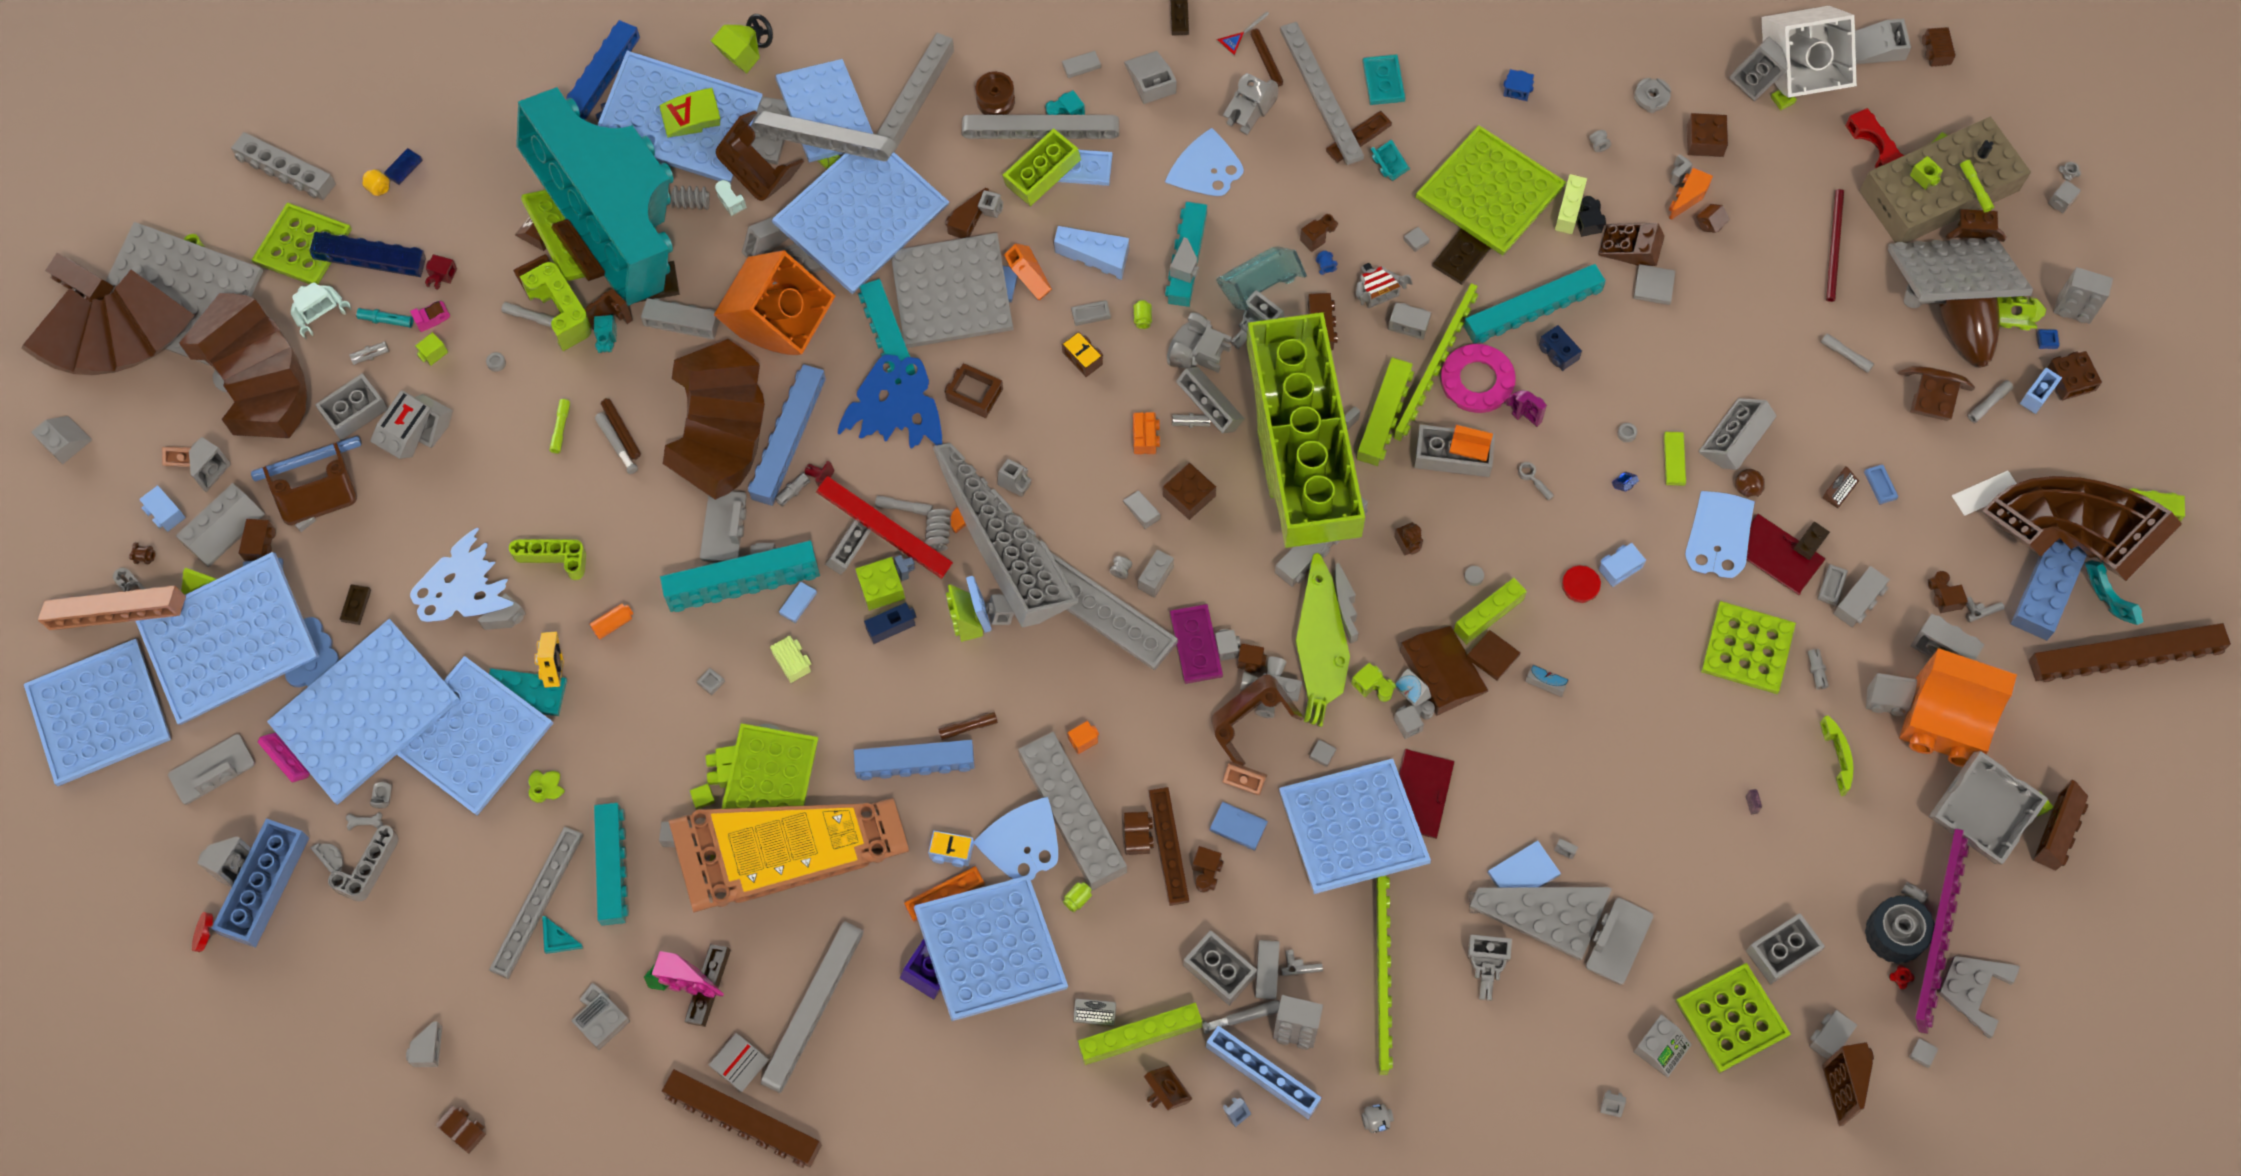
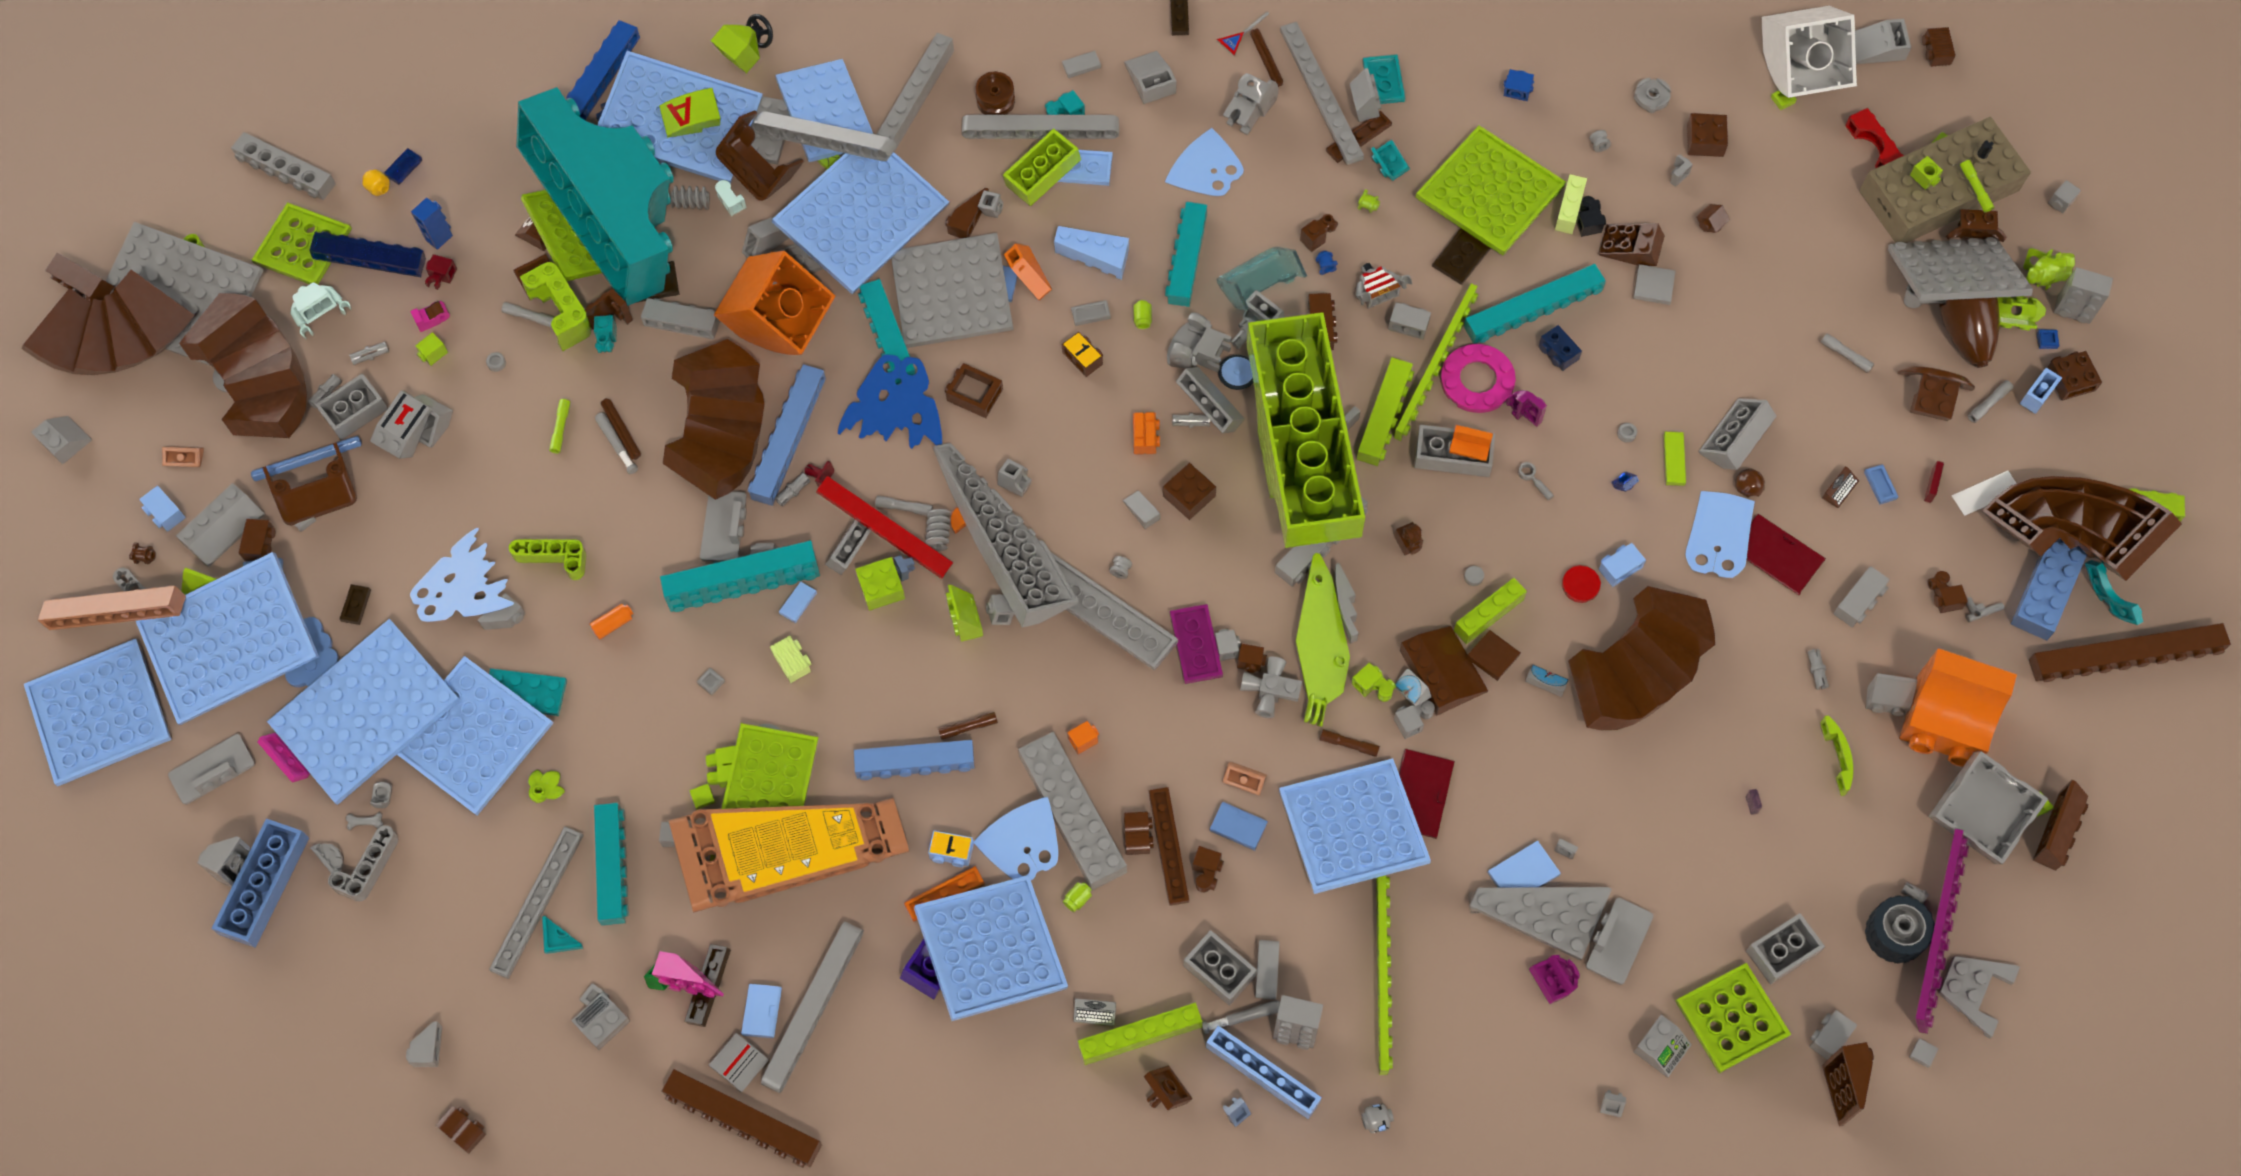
(202, 932): red tile -> none
(206, 463): light grey slope -> none
(324, 390): none -> light grey pin
(383, 317): teal pin -> none
(432, 223): none -> blue brick
(549, 659): yellow piece -> none
(578, 250): reddish brown tile -> none
(761, 1011): none -> light blue piece
(890, 622): dark blue brick -> none
(979, 604): light blue tile -> none
(1156, 573): light grey brick -> none
(1184, 263): light grey slope -> none
(1236, 372): none -> light blue wheel
(1263, 690): reddish brown windscreen -> none
(1298, 965): light grey hose -> none
(1322, 753): light grey tile -> none
(1361, 746): none -> reddish brown piece
(1365, 96): none -> light grey slope
(1368, 202): none -> lime brick
(1416, 239): light grey tile -> none
(1488, 956): light grey brick -> none
(1556, 977): none -> magenta slope
(1646, 663): none -> reddish brown piece
(1693, 191): orange slope -> none
(1733, 671): lime piece -> none
(1760, 69): light grey slope -> none
(1811, 540): dark brown plate -> none
(1832, 585): light grey tile -> none
(1835, 245): dark red piece -> none
(1906, 973): red plate -> none
(1934, 481): none -> dark red tile
(1939, 634): light grey brick -> none
(2049, 267): none -> lime piece
(2070, 166): light grey plate -> none

